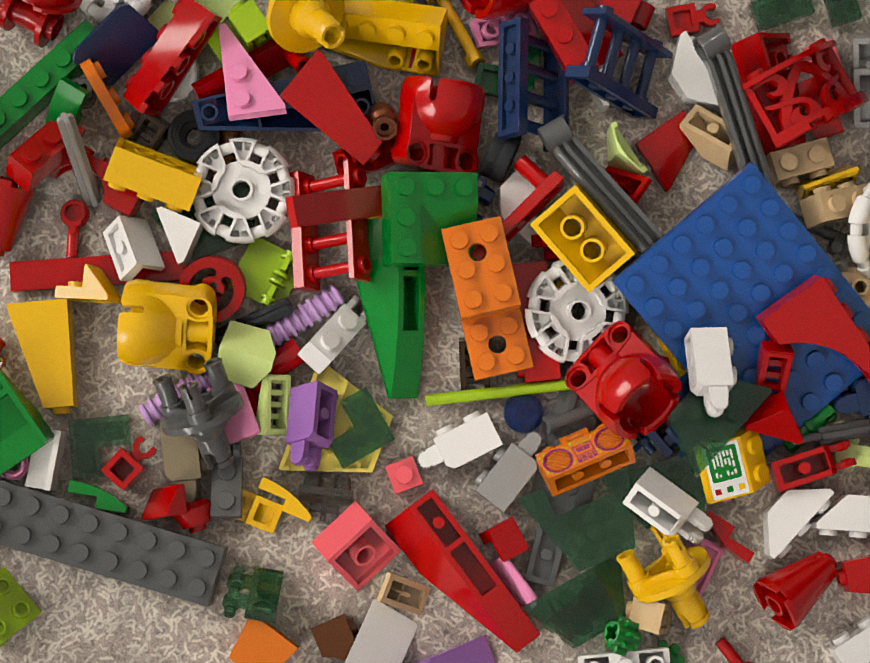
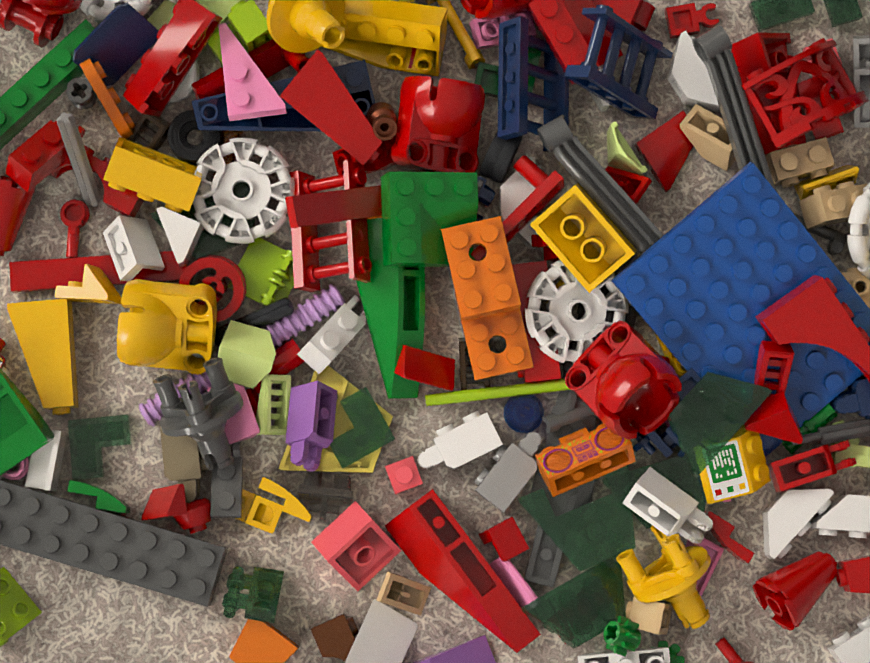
(67, 98): green slope -> none
(126, 467): red brick -> none
(426, 367): none -> red slope
(710, 366): white hinge -> none

